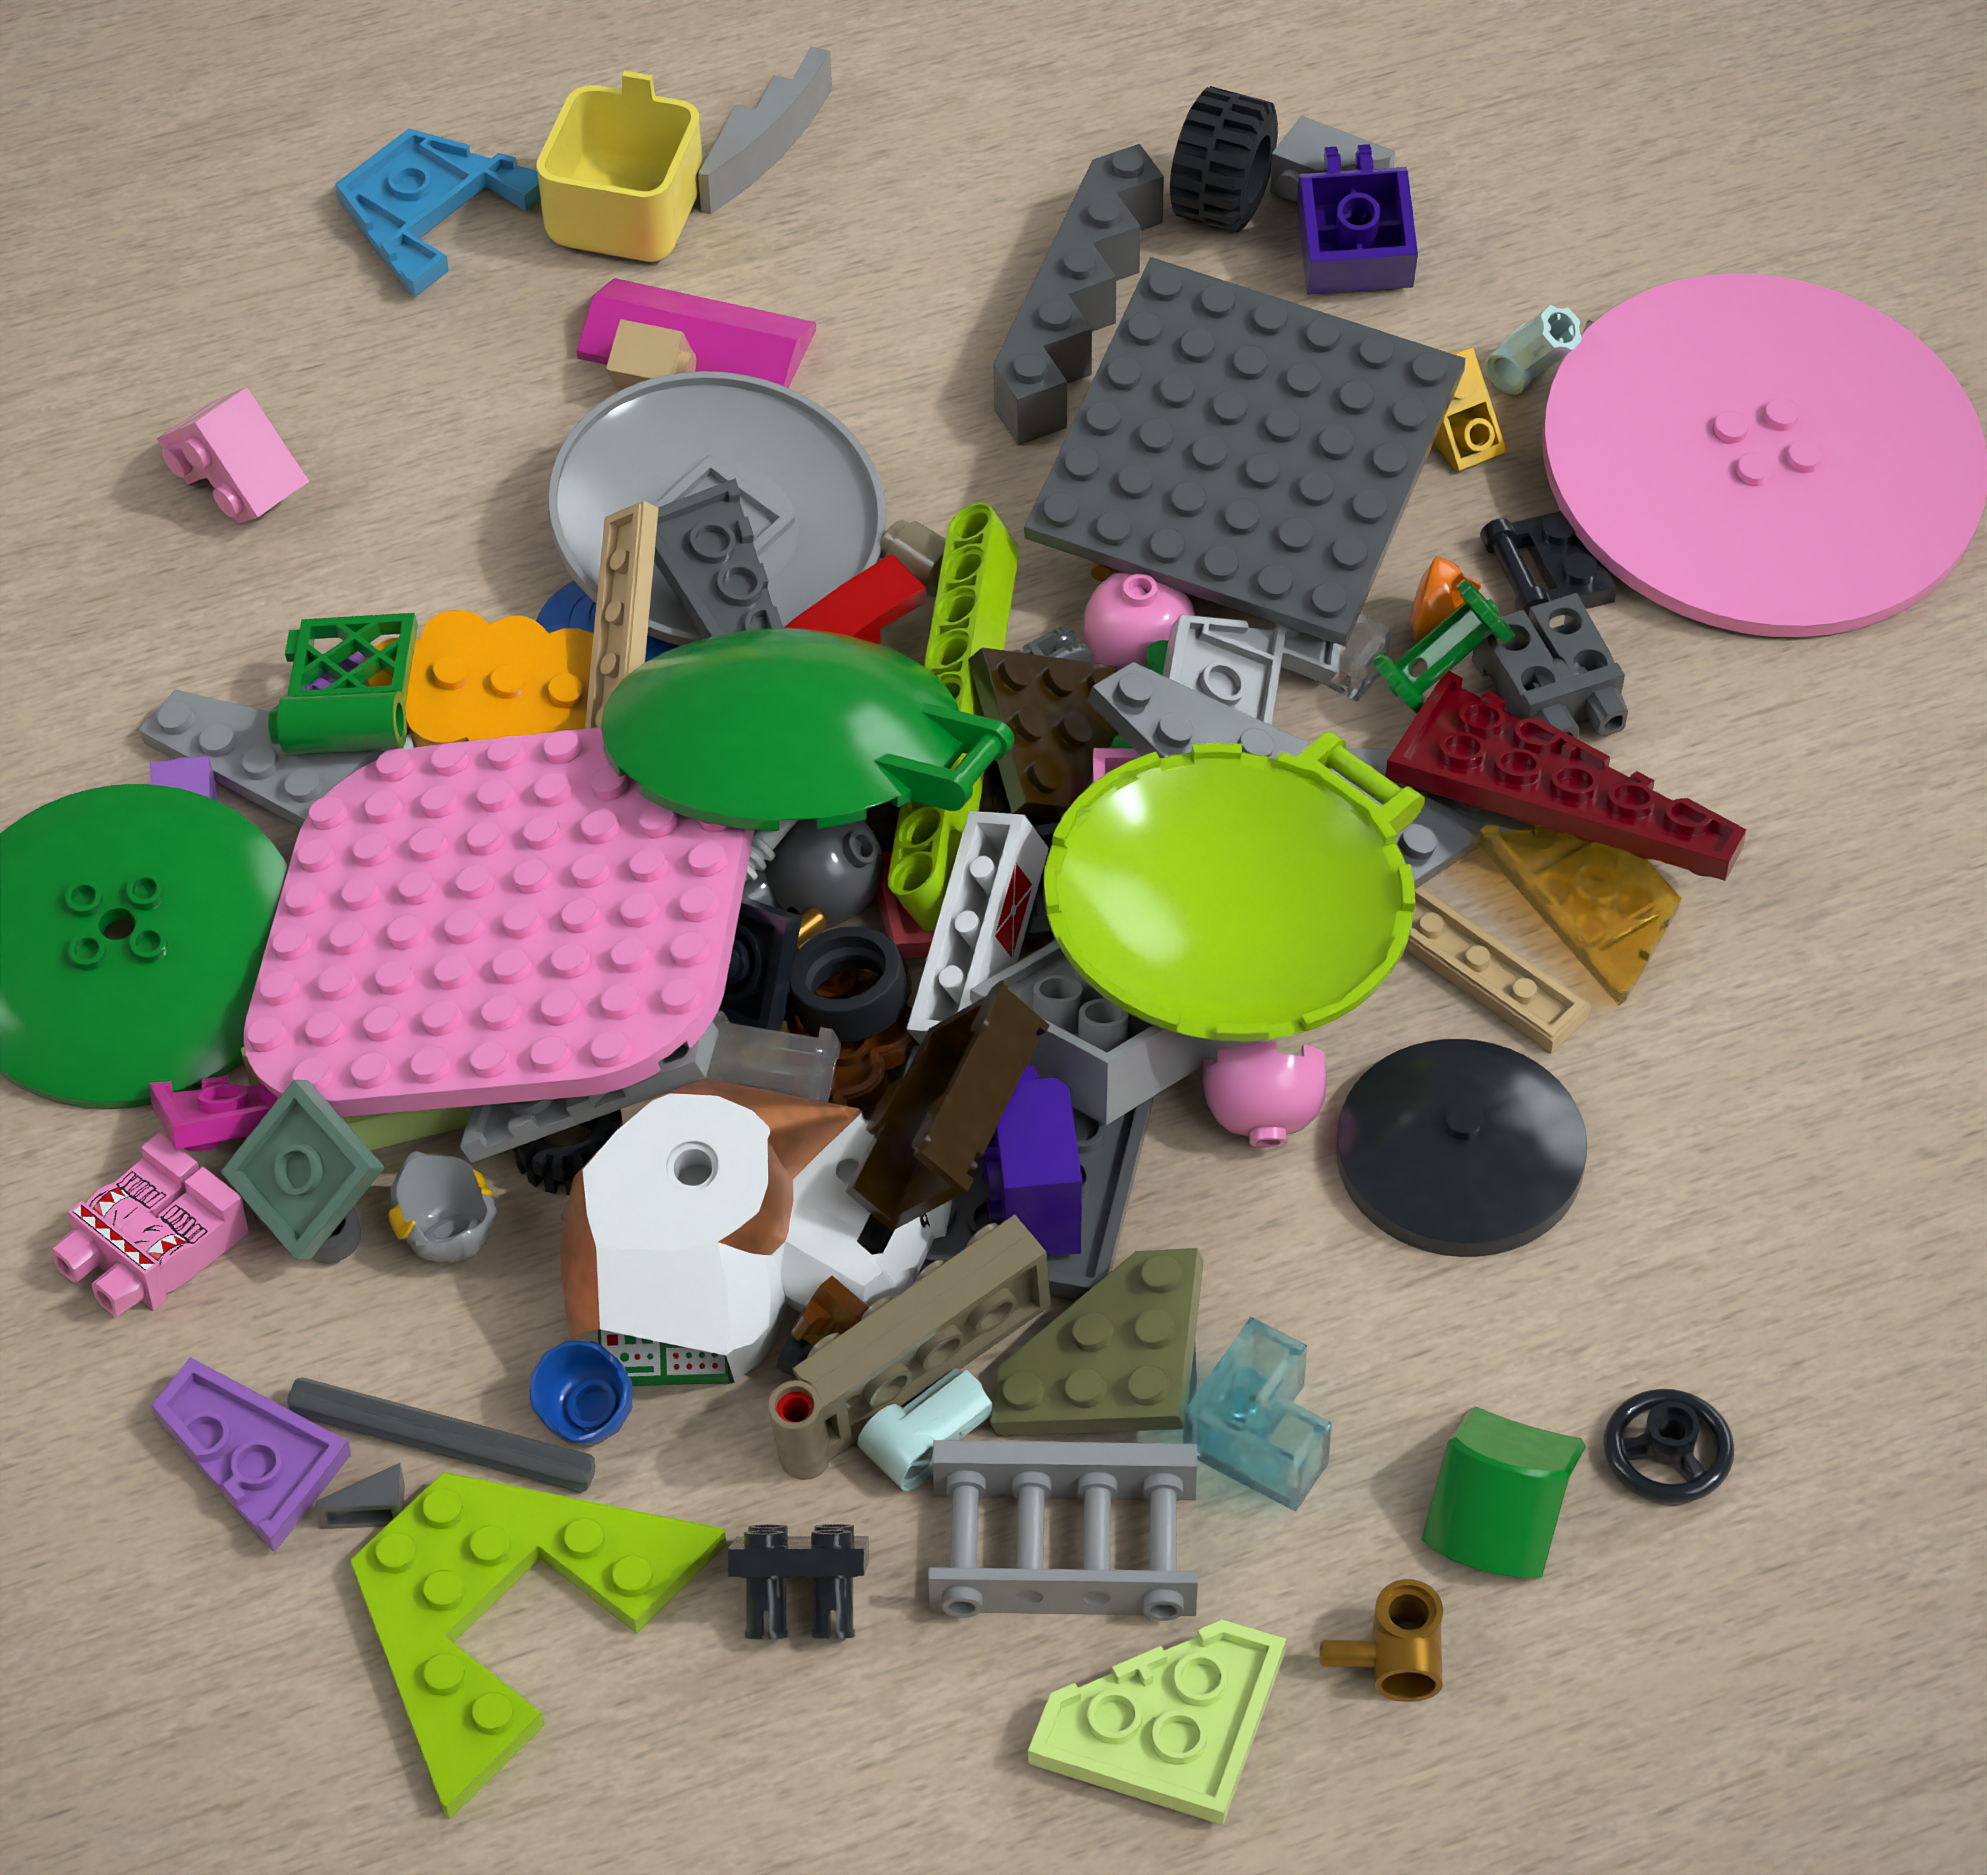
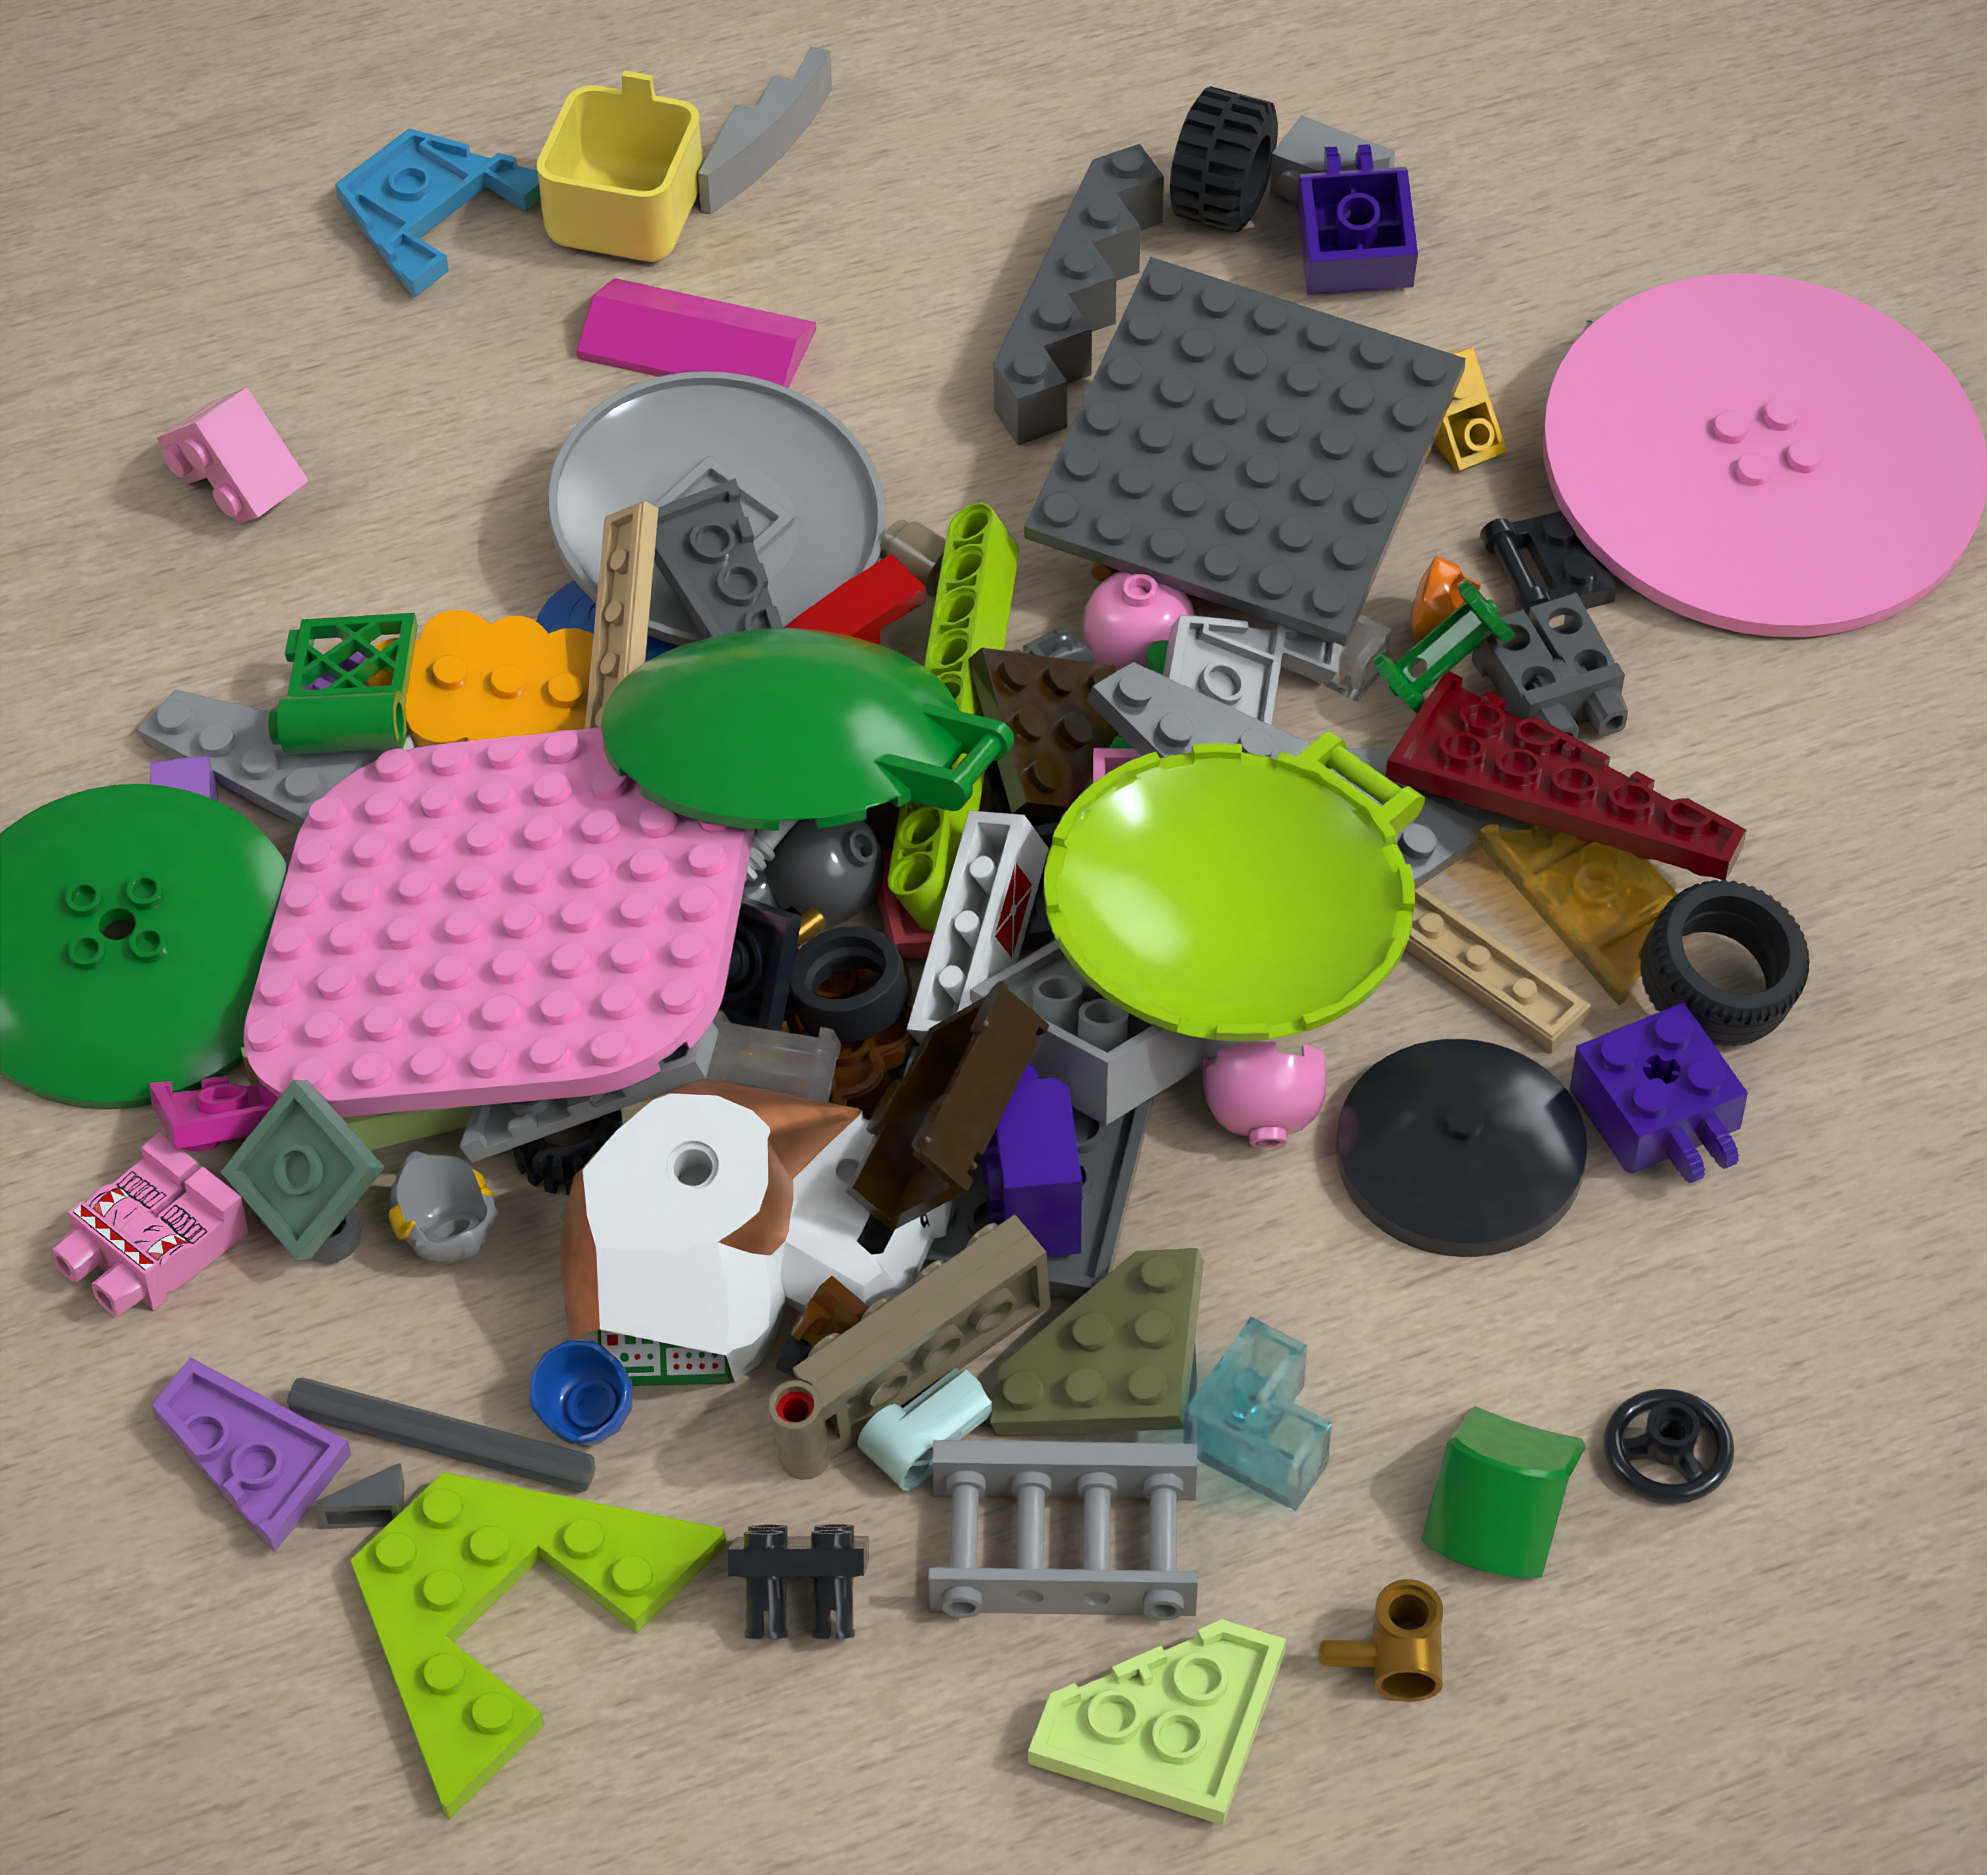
(647, 353): tan brick -> none
(1532, 349): light aqua piece -> none
(1660, 1093): none -> dark purple hinge
(1753, 922): none -> black tyre

